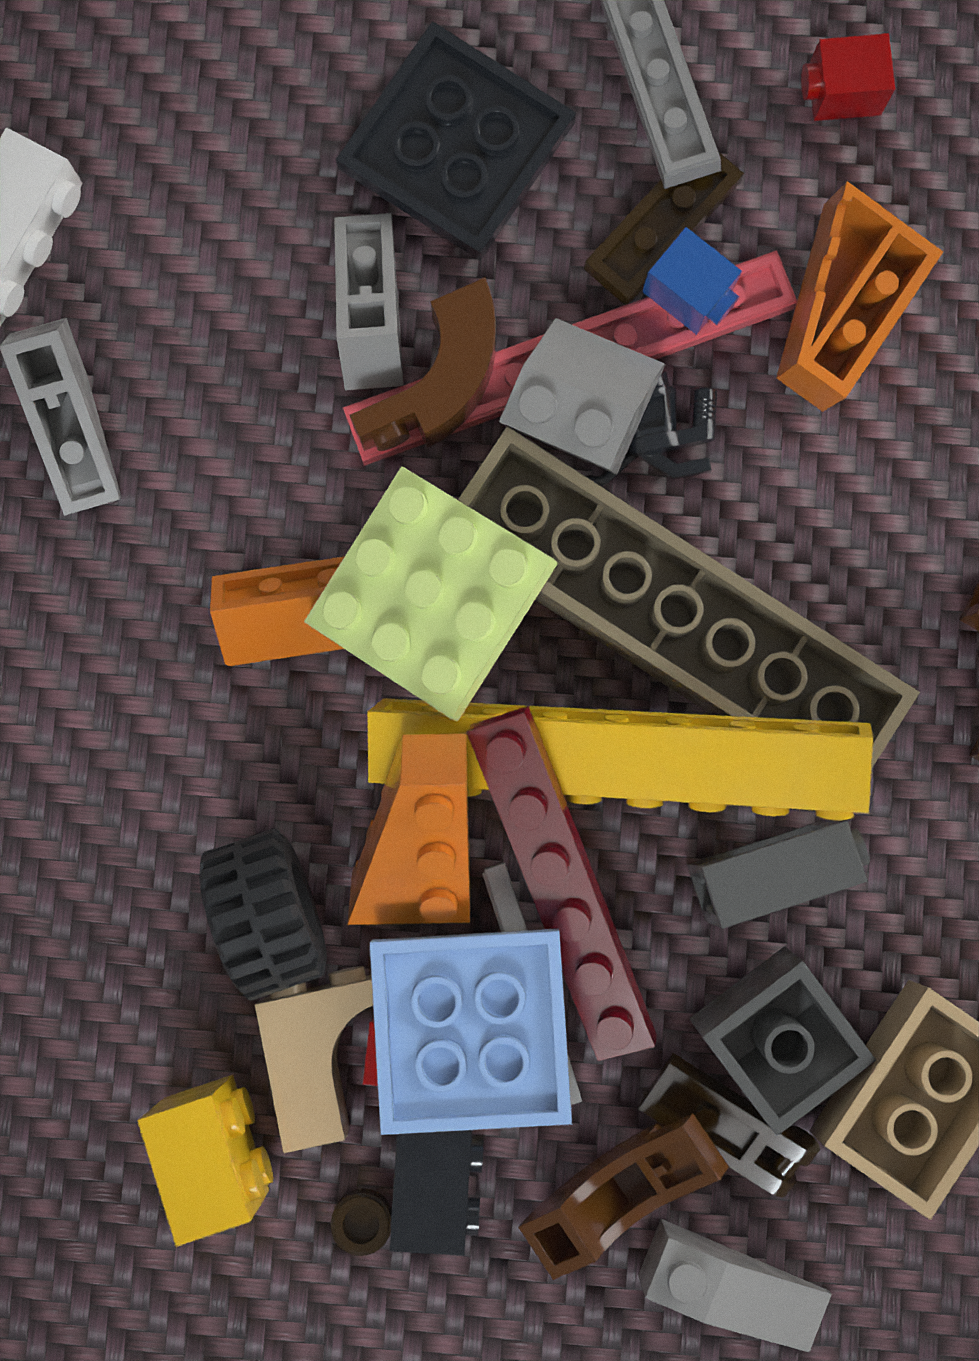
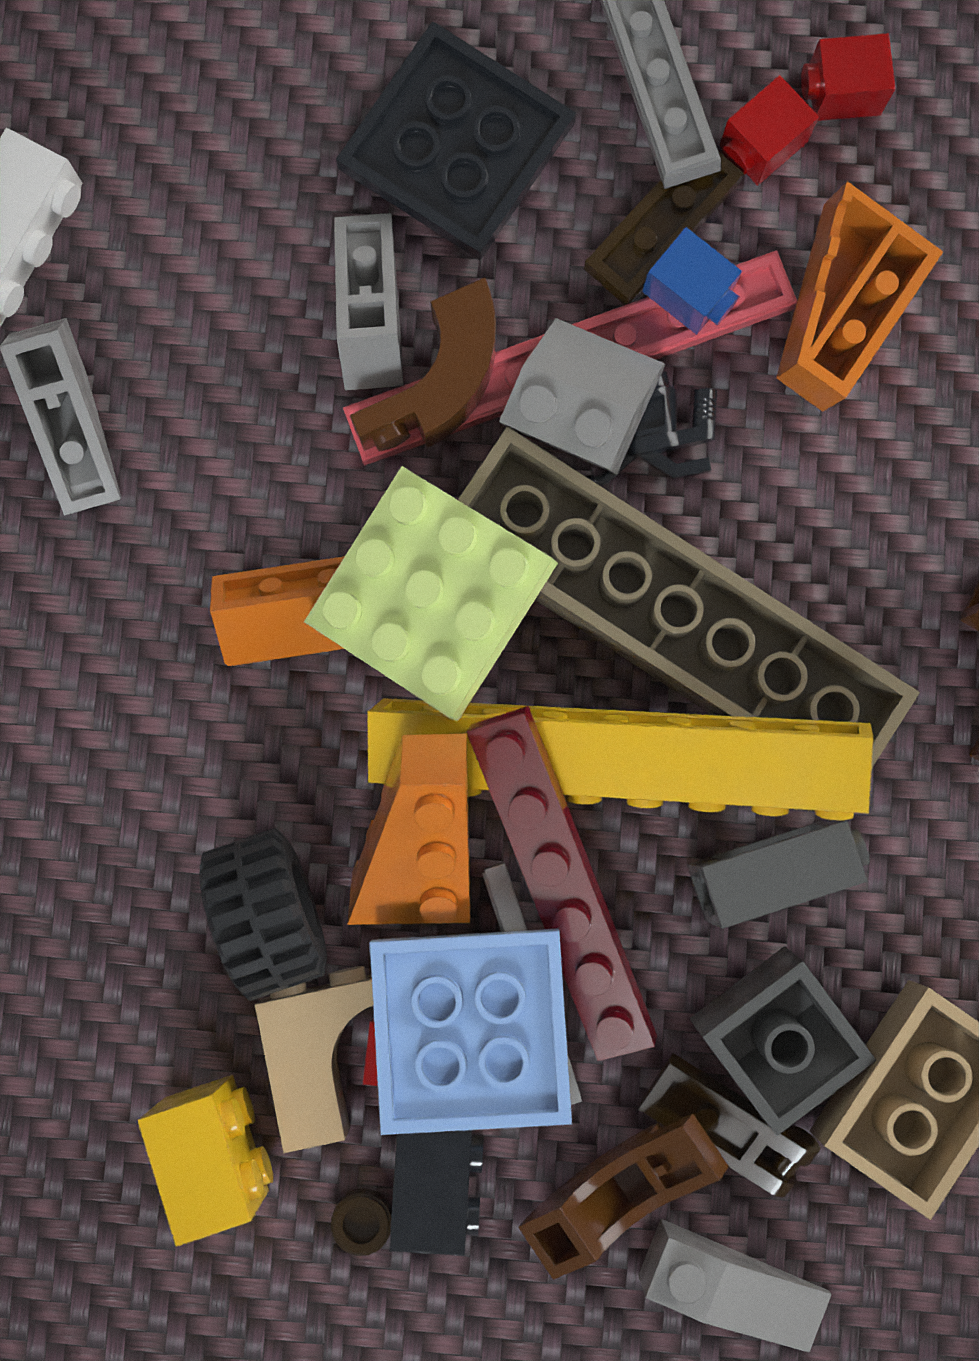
(768, 130): none -> red brick

